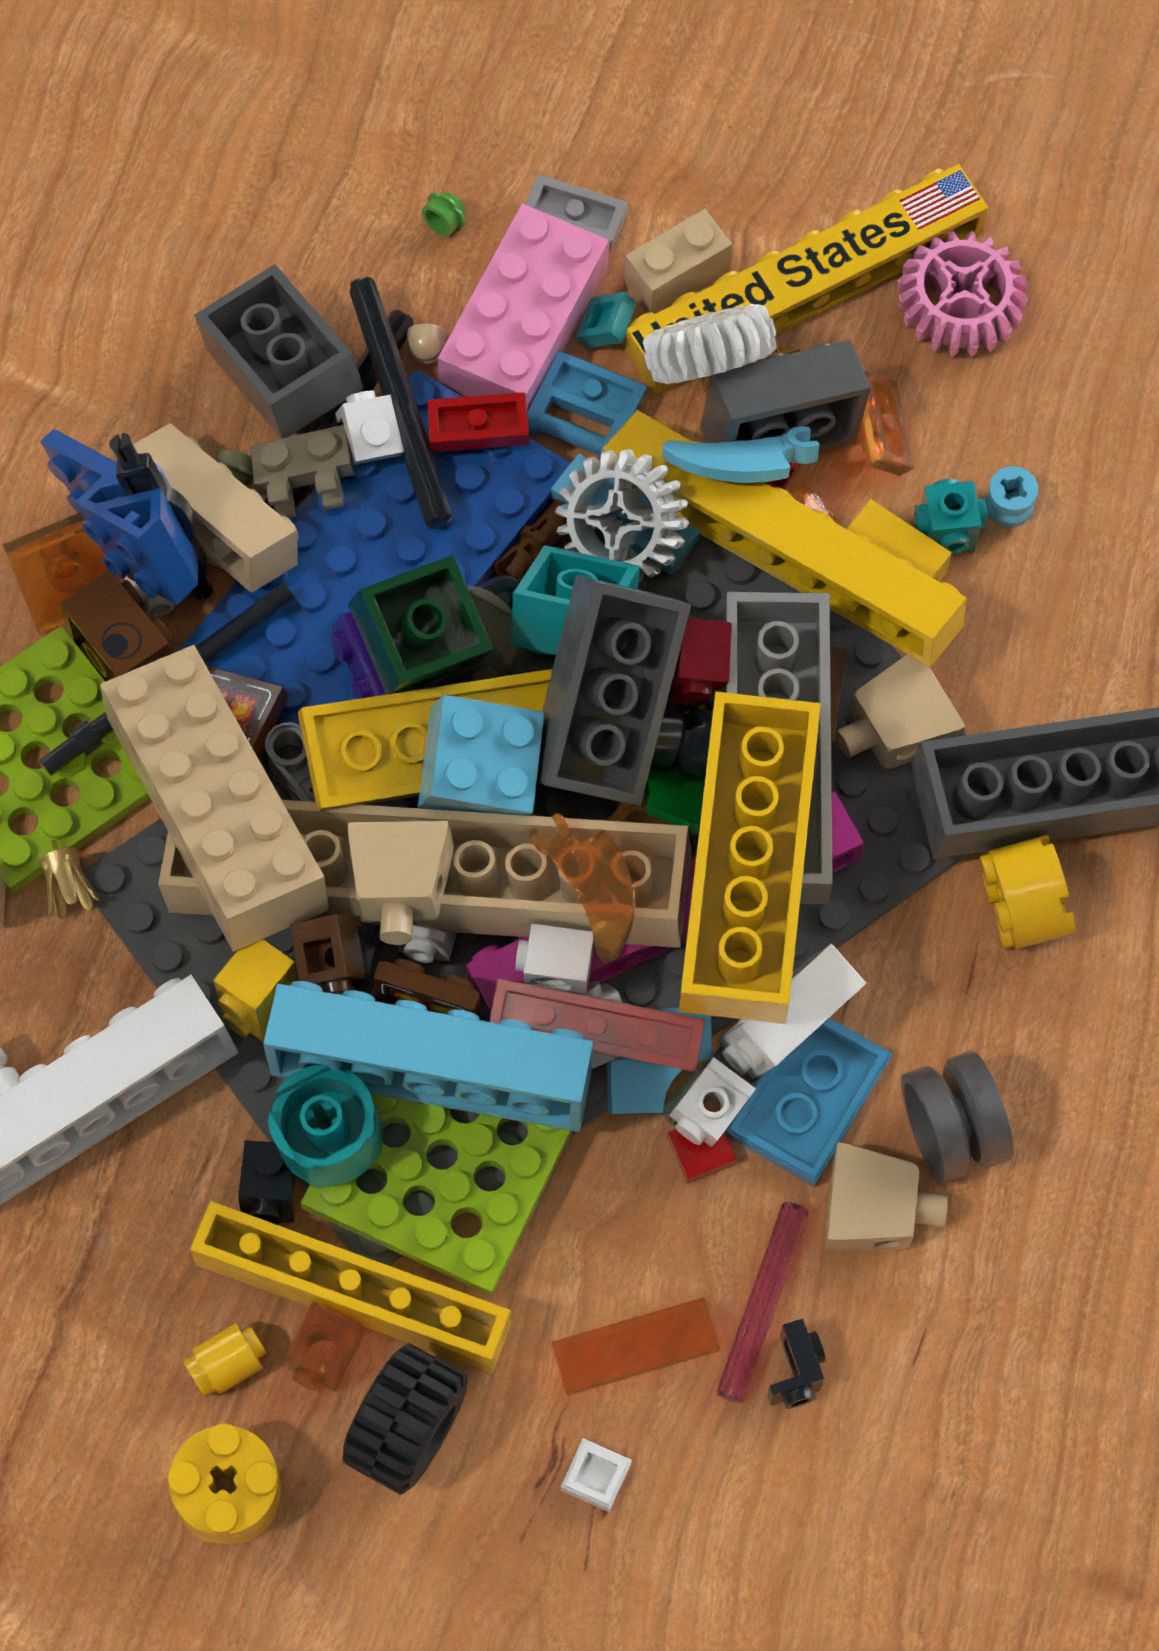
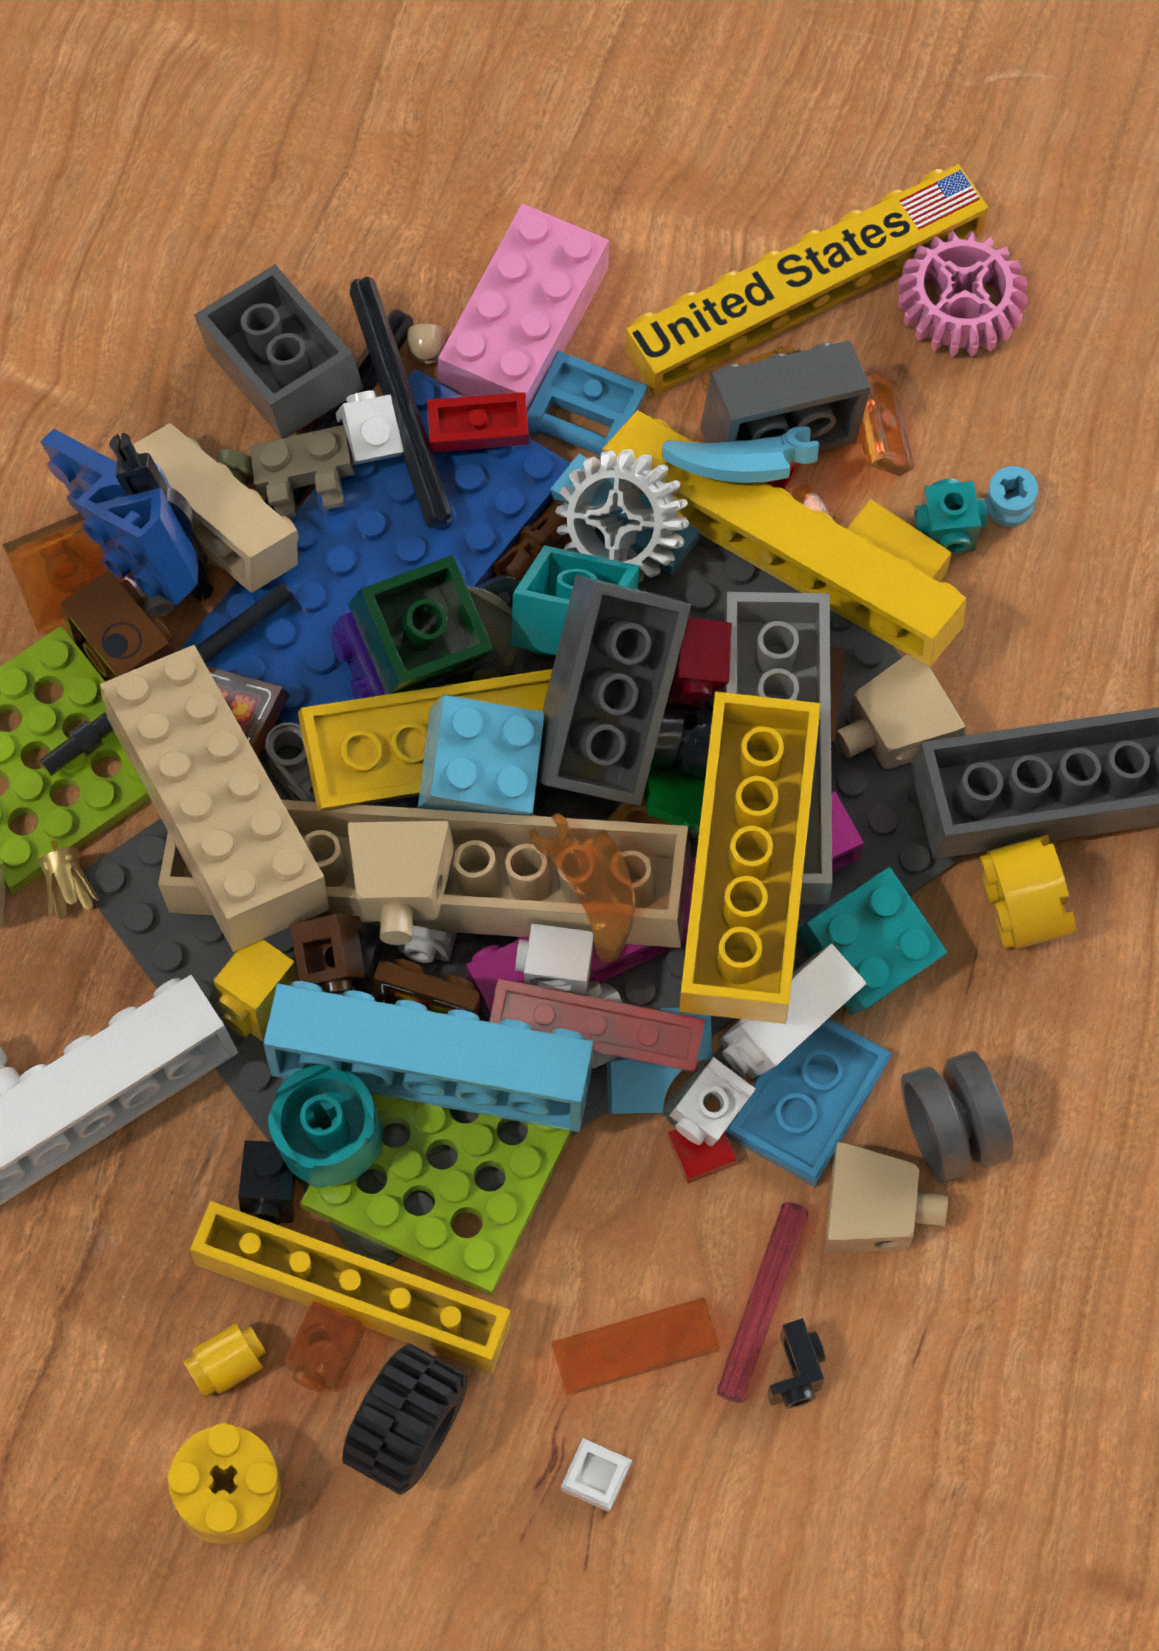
(444, 213): bright green plate -> none
(579, 207): light grey plate -> none
(606, 320): teal plate -> none
(677, 262): tan brick -> none
(709, 344): white gear -> none
(877, 934): none -> teal brick

